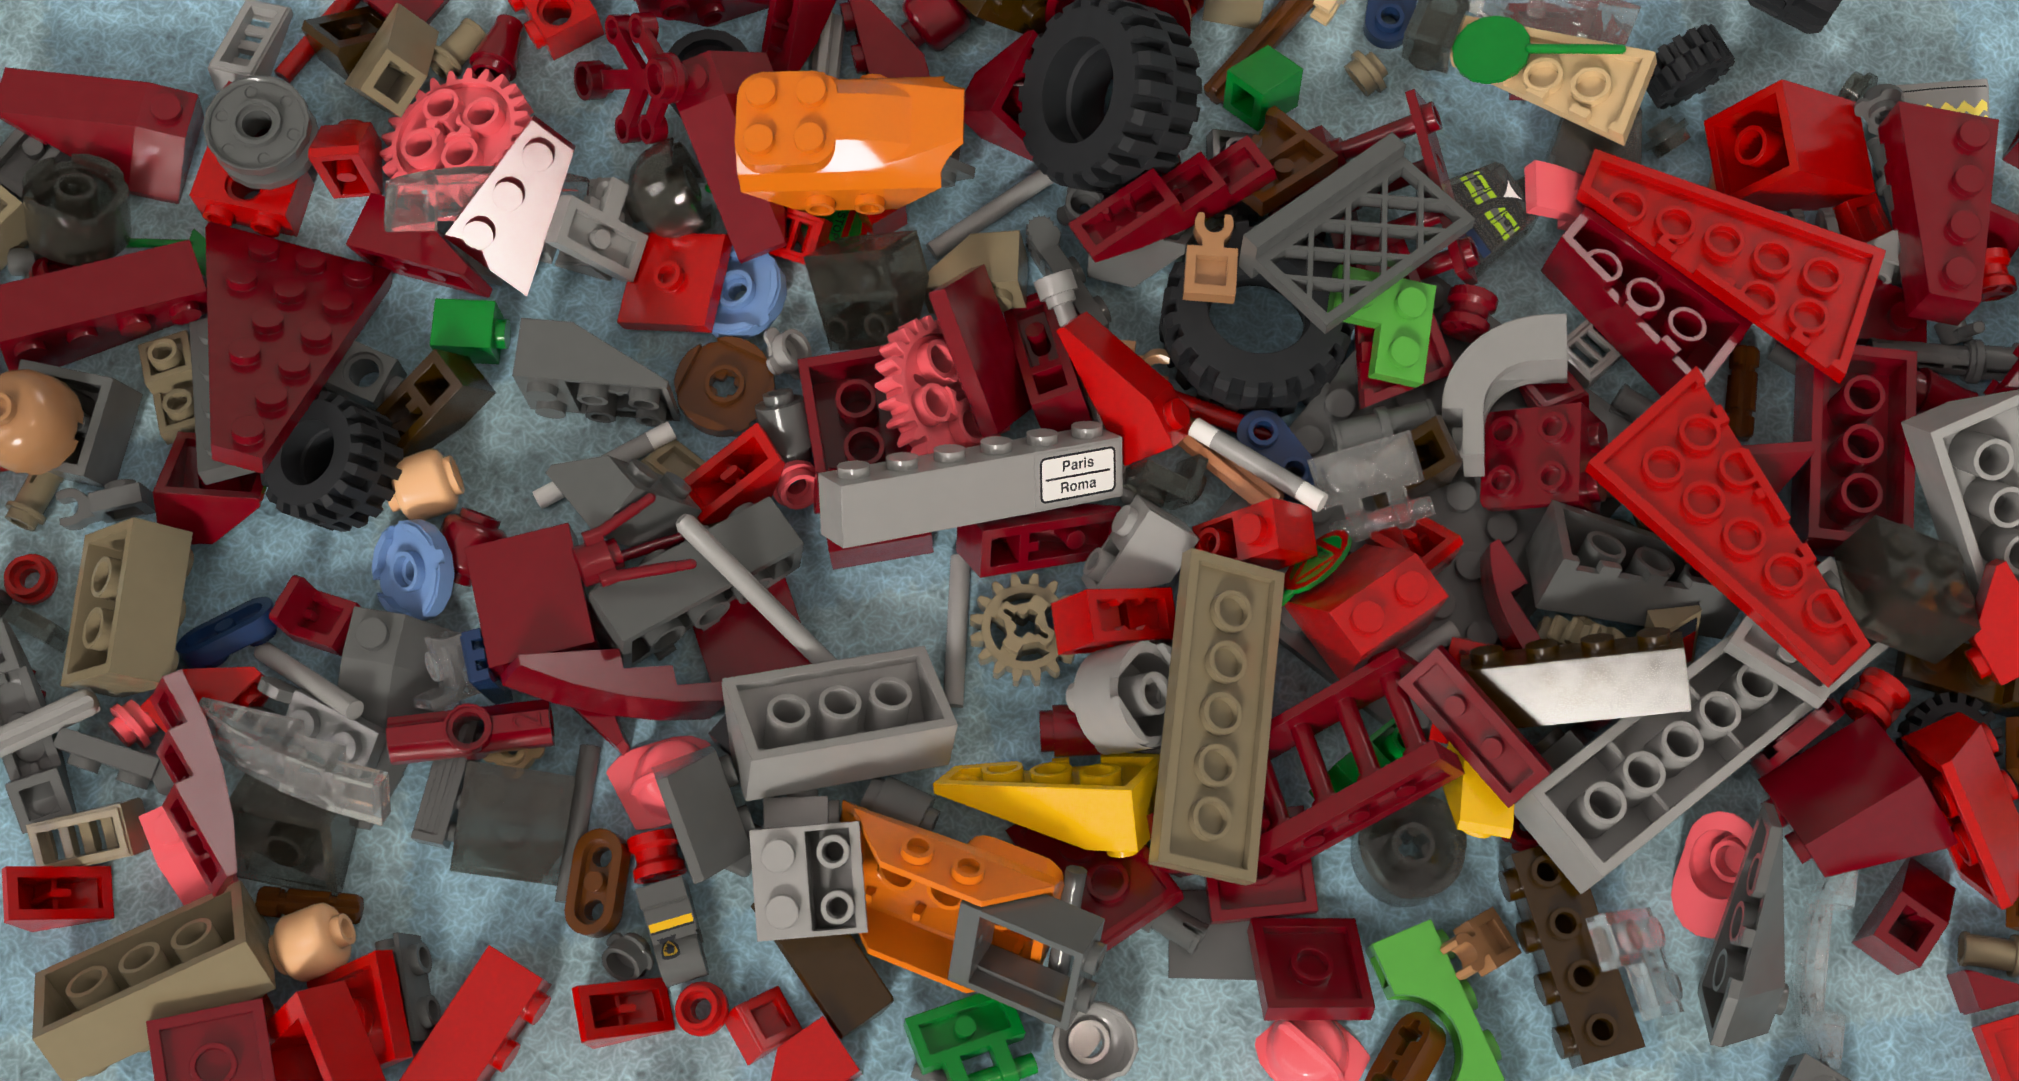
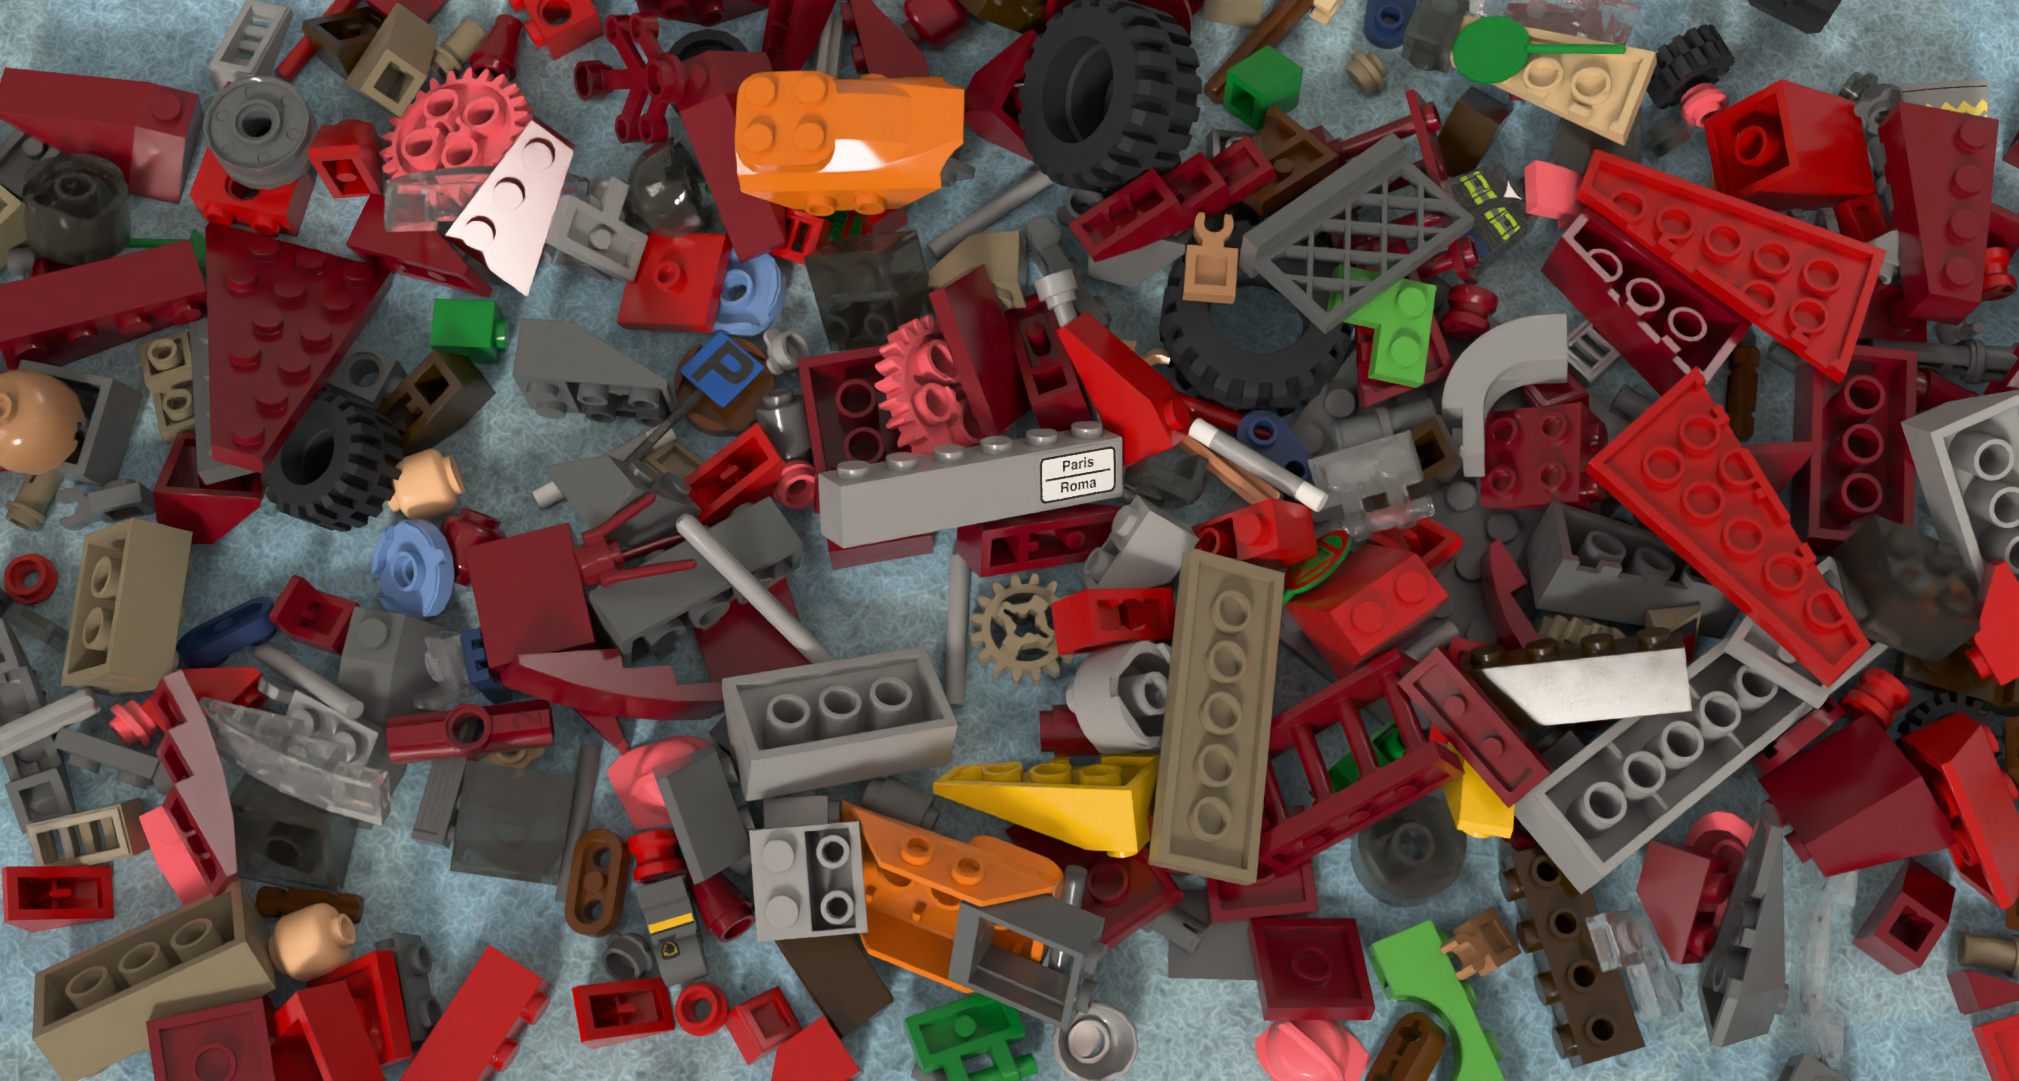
(719, 372): none -> piece
(722, 907): none -> dark red cone
(1471, 130): none -> dark brown slope
(1682, 895): none -> dark red slope
(1702, 103): none -> coral plate

